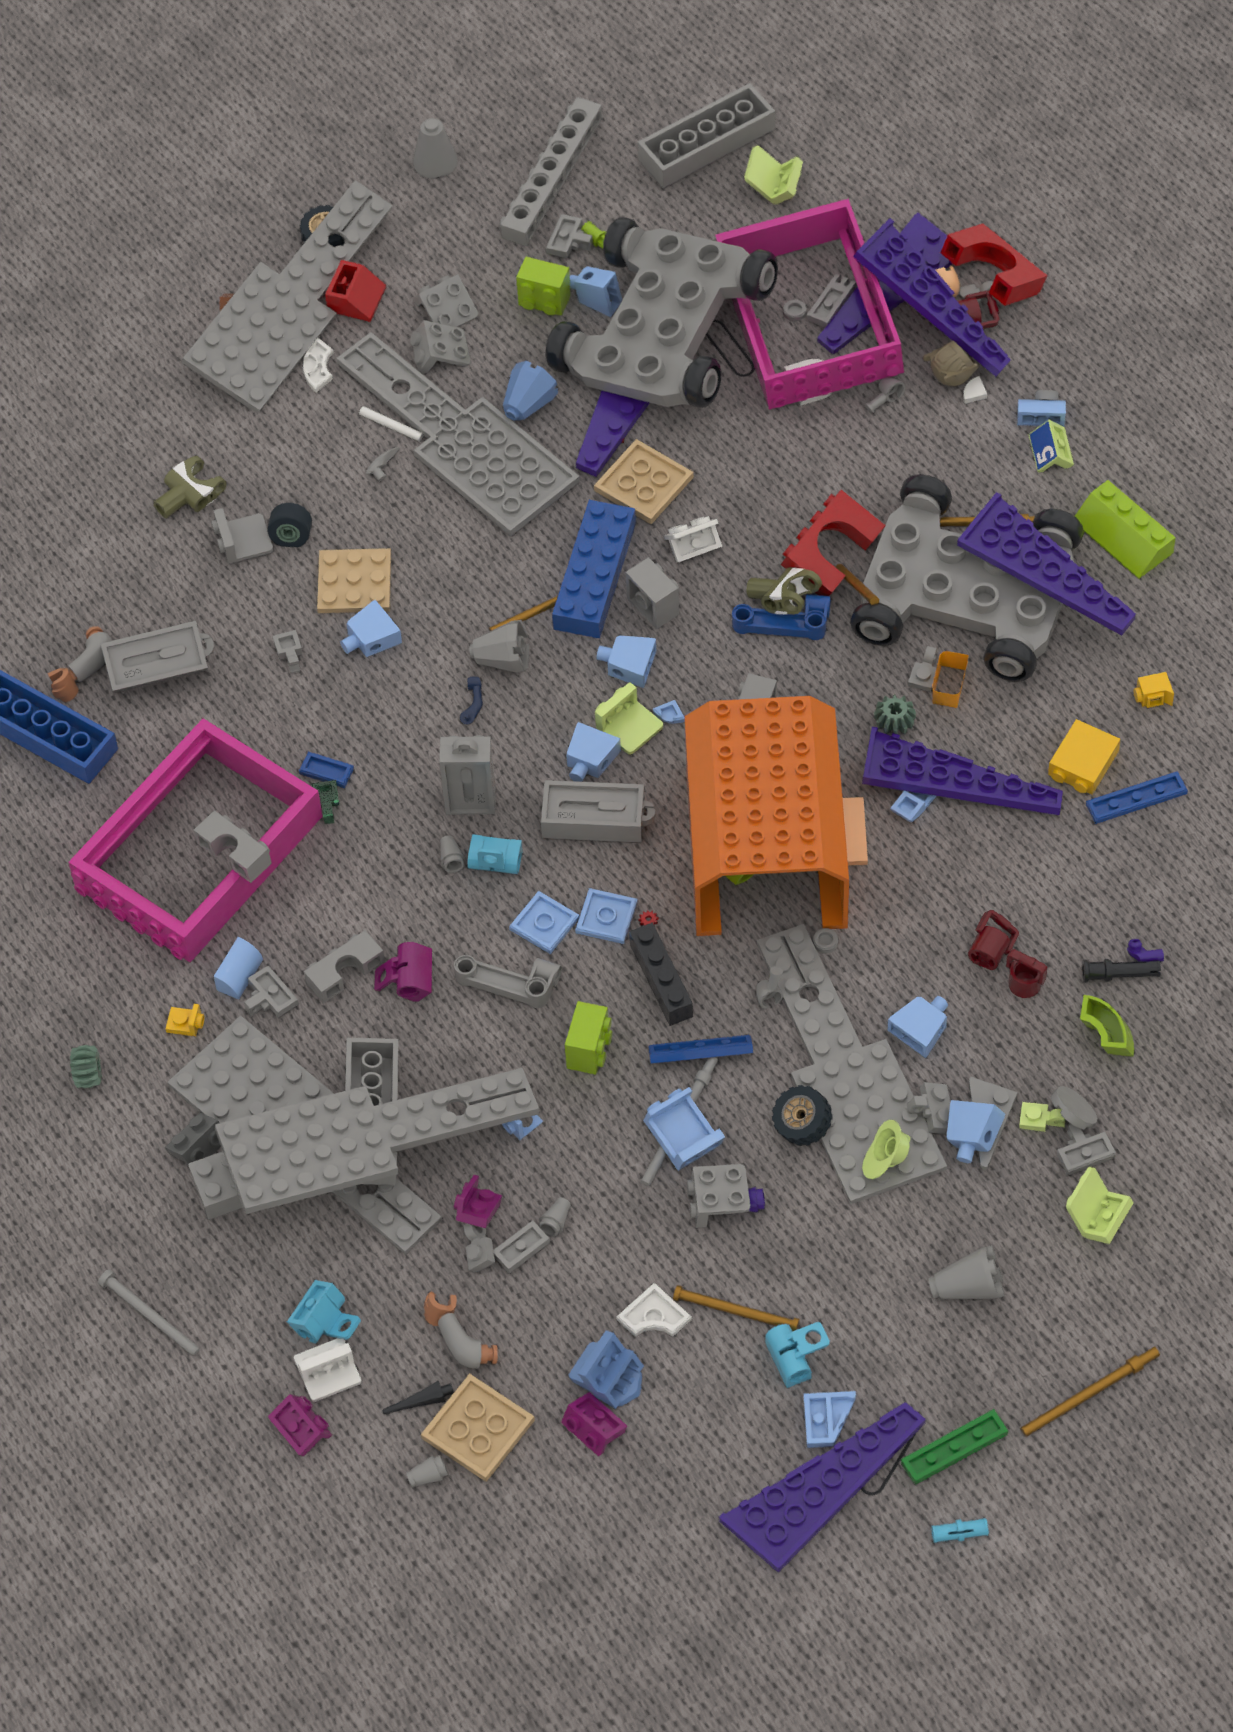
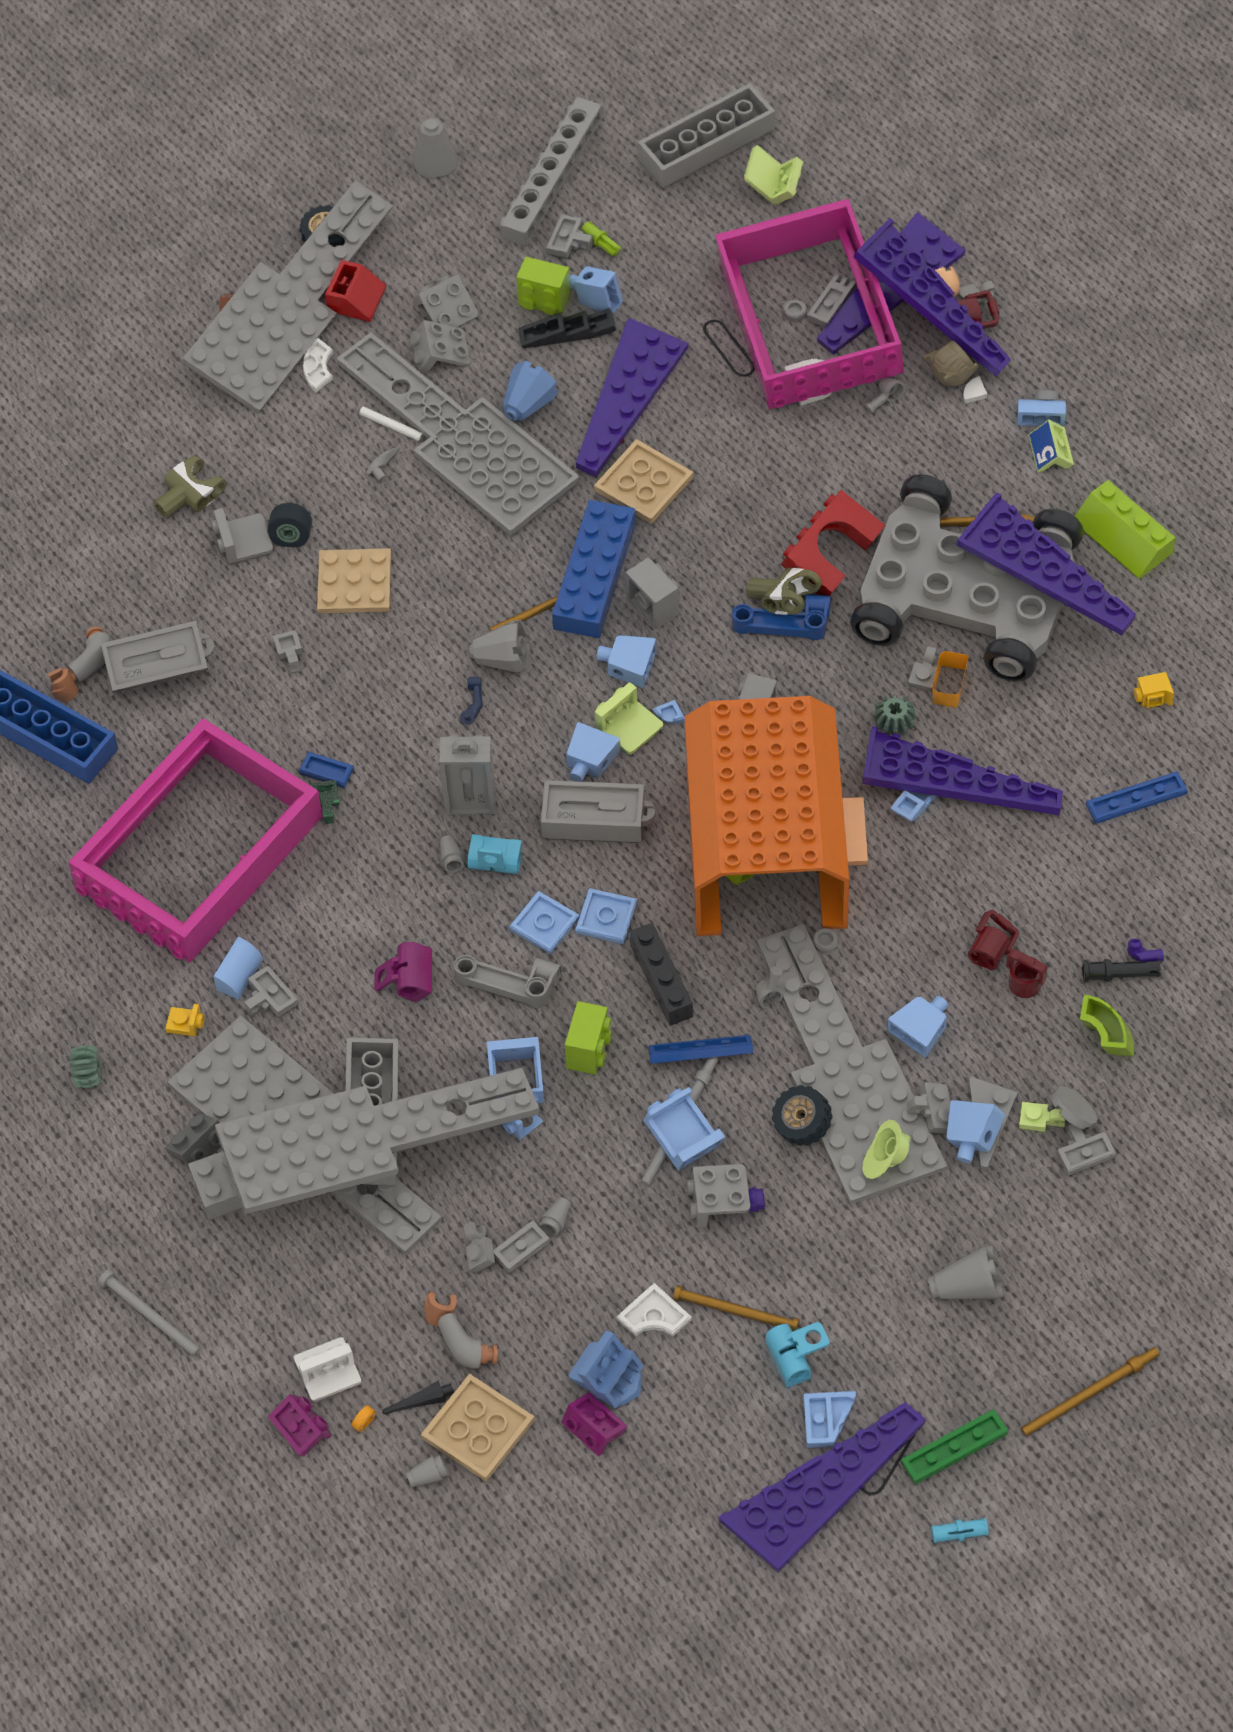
(220, 833): light grey arch -> none
(320, 1314): medium azure piece -> none
(359, 952): light grey arch -> none
(363, 1418): none -> light orange tile
(371, 631): light blue torso -> none
(476, 1205): magenta bracket -> none
(517, 1049): none -> light blue window
(572, 328): none -> black slope
(642, 919): red piece -> none
(662, 315): light grey piece -> none
(693, 540): white bracket -> none
(858, 585): pearl gold bar -> none
(979, 243): red arch -> none
(1083, 757): yellow brick -> none
(1096, 1209): yellowish green bracket -> none

